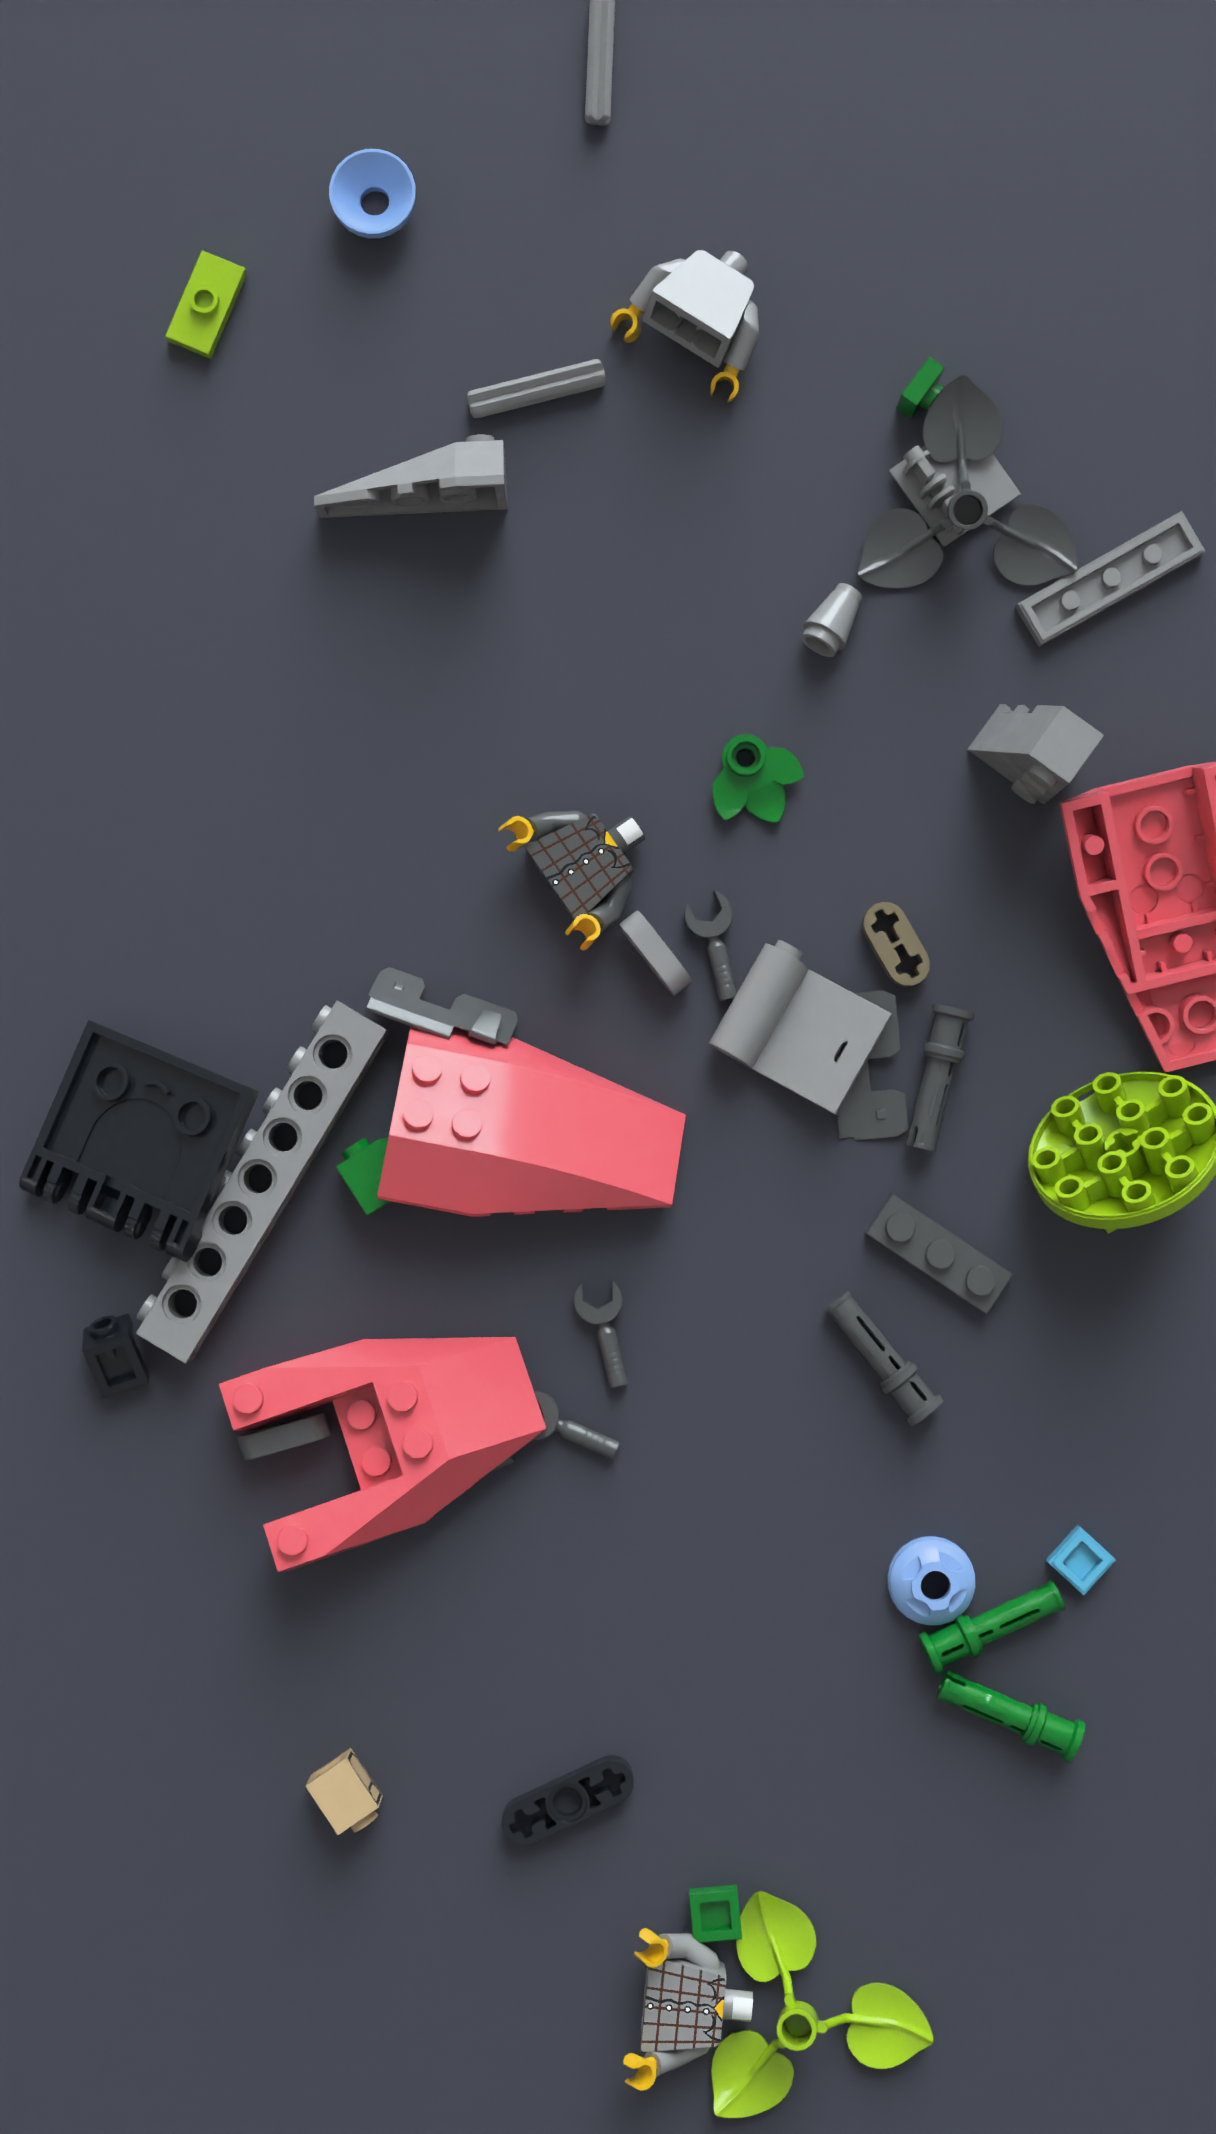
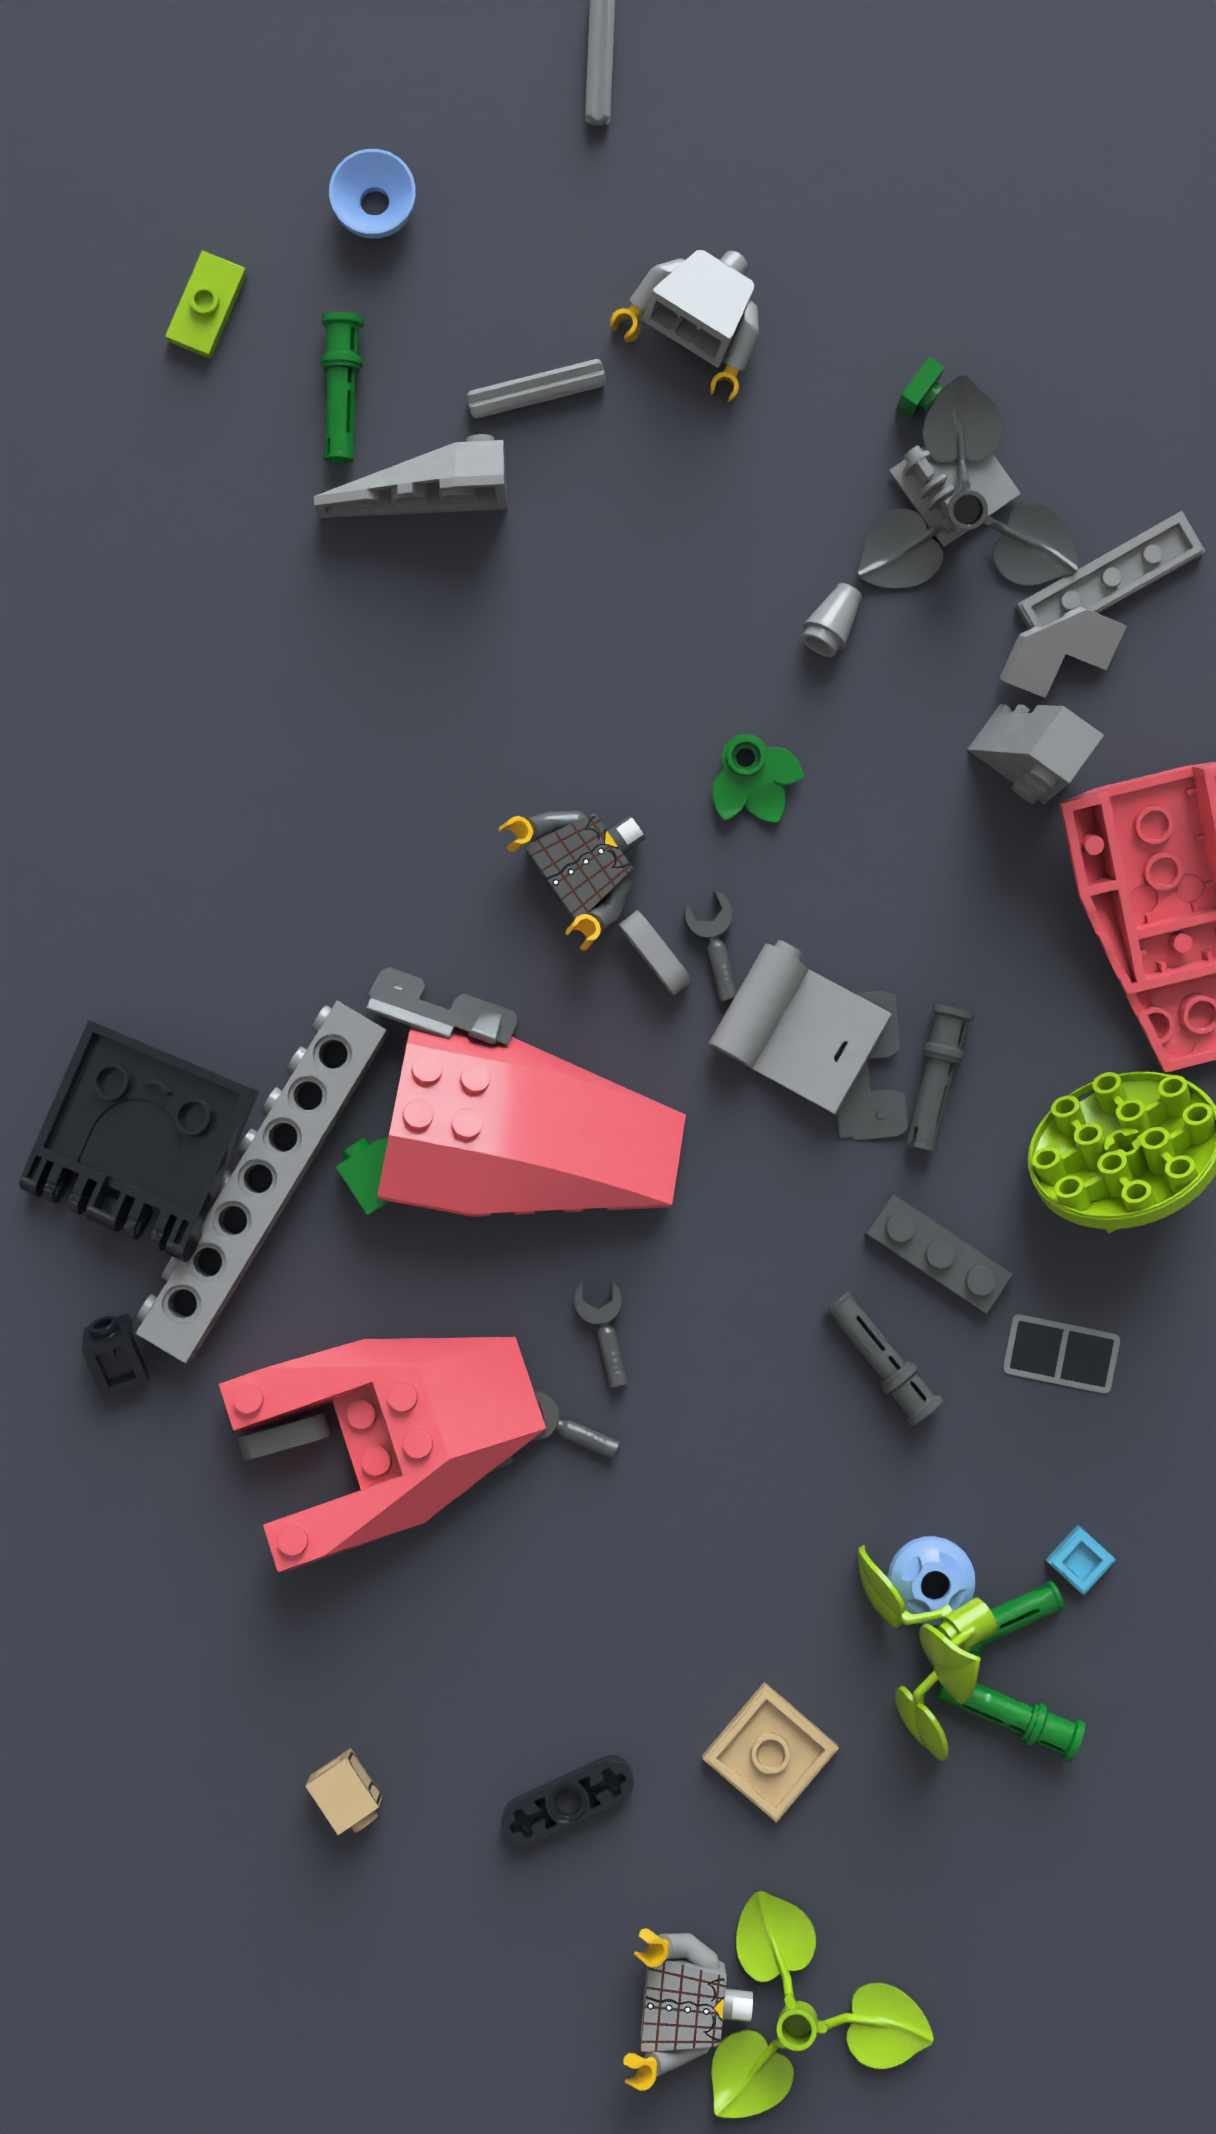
(342, 365): none -> green pin
(715, 1913): green plate -> none
(770, 1752): none -> tan tile
(905, 938): dark tan beam -> none
(944, 1646): none -> lime plant
(1042, 649): none -> light grey tile
(1061, 1353): none -> black sticker

